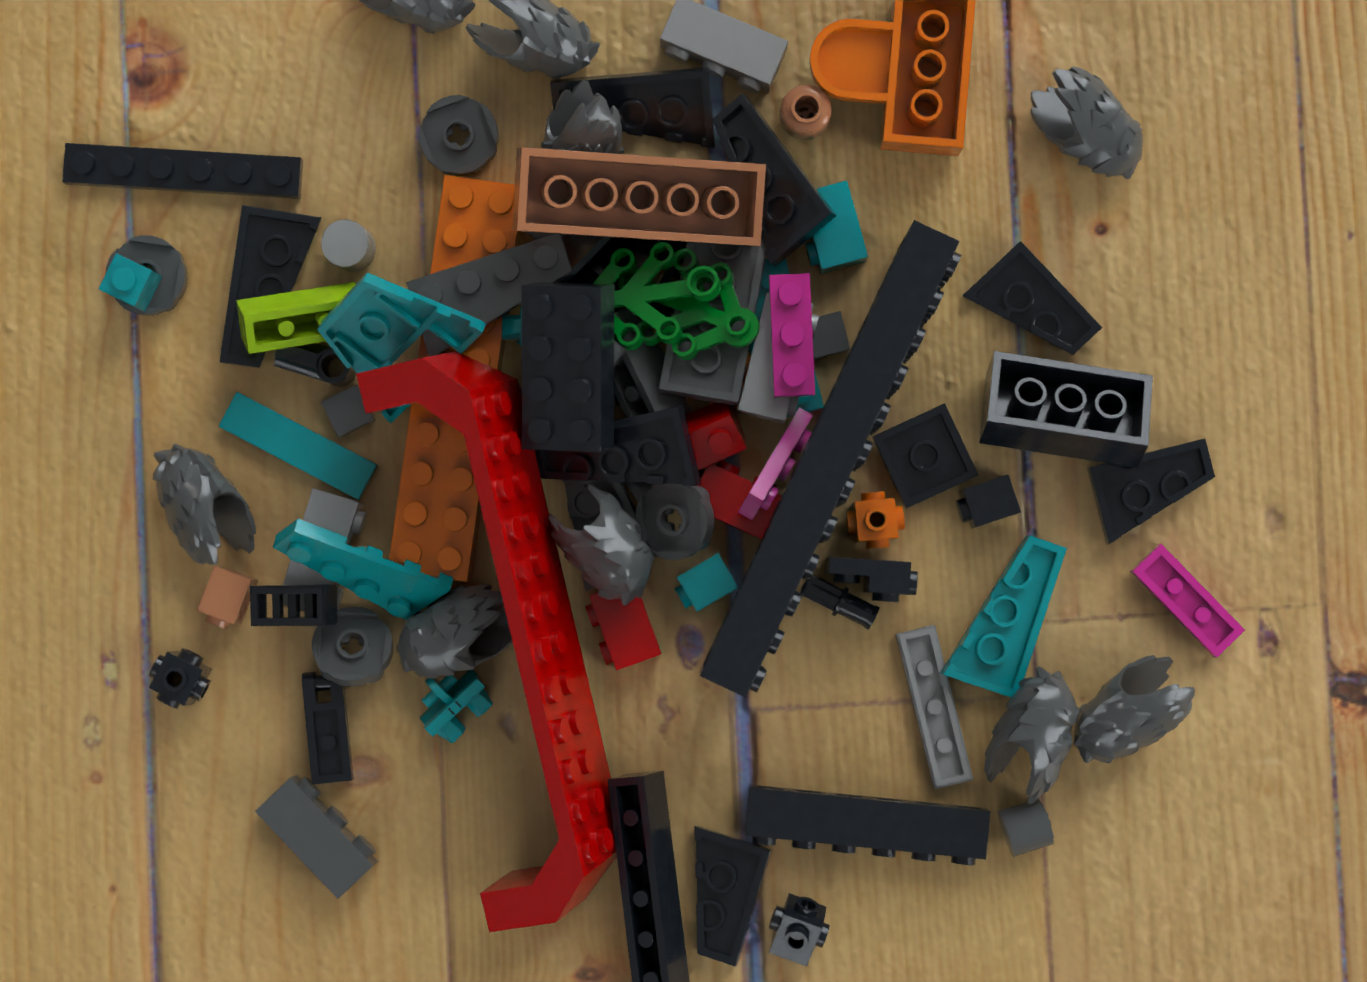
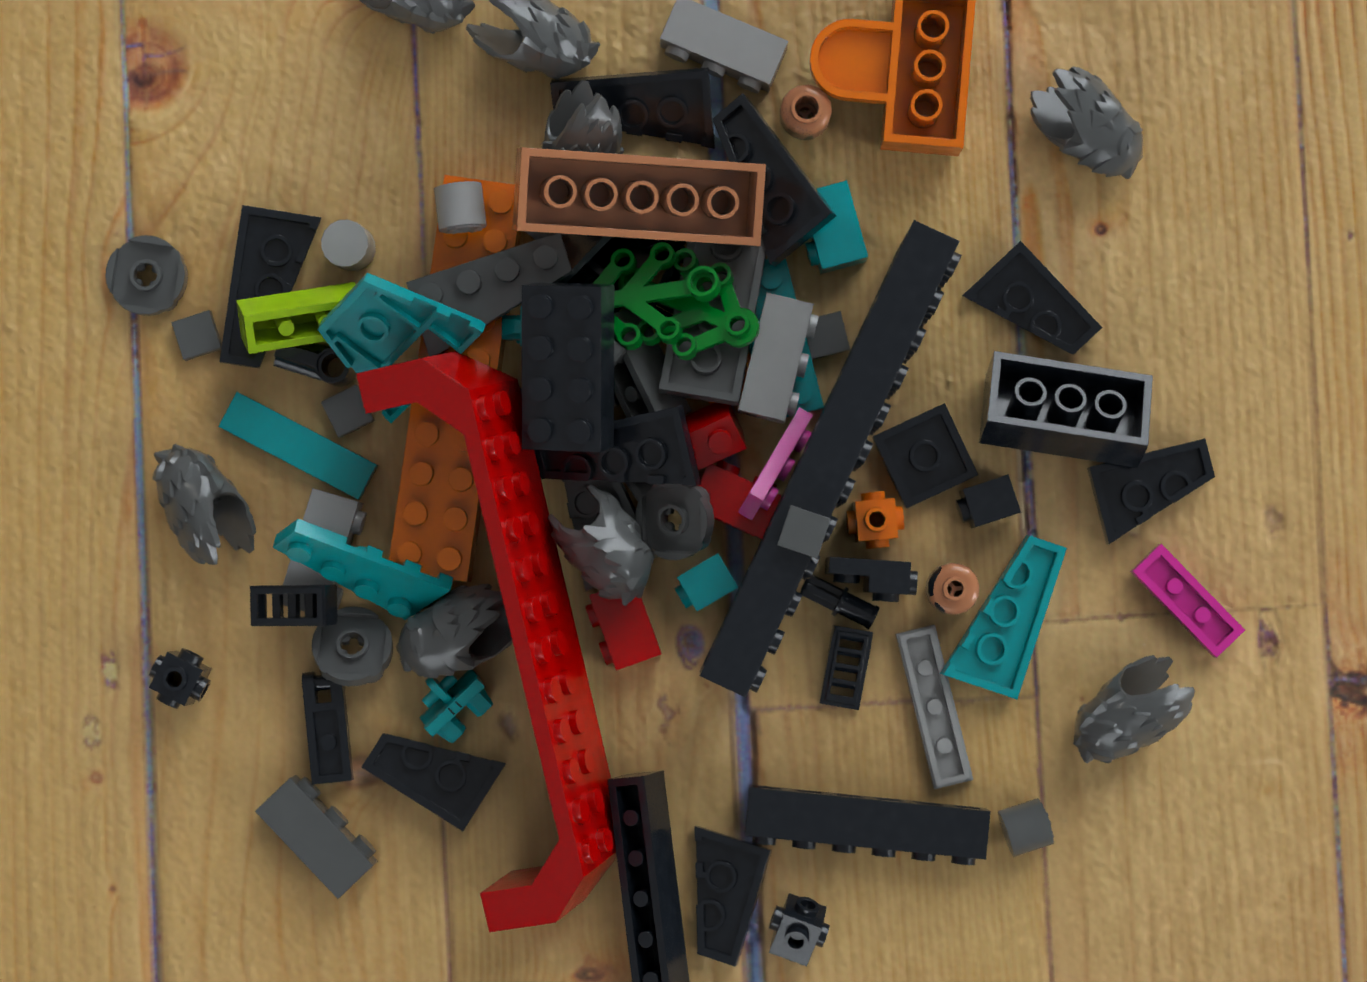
(130, 282): teal brick -> none
(182, 170): black plate -> none
(197, 335): none -> dark grey tile
(226, 597): nougat brick -> none
(434, 777): none -> black wing
(460, 207): none -> light grey piece
(469, 115): dark grey plate -> none
(792, 335): dark pink plate -> none
(803, 531): none -> dark grey tile
(863, 654): none -> black slope
(937, 588): none -> nougat head
(1040, 722): dark grey head -> none

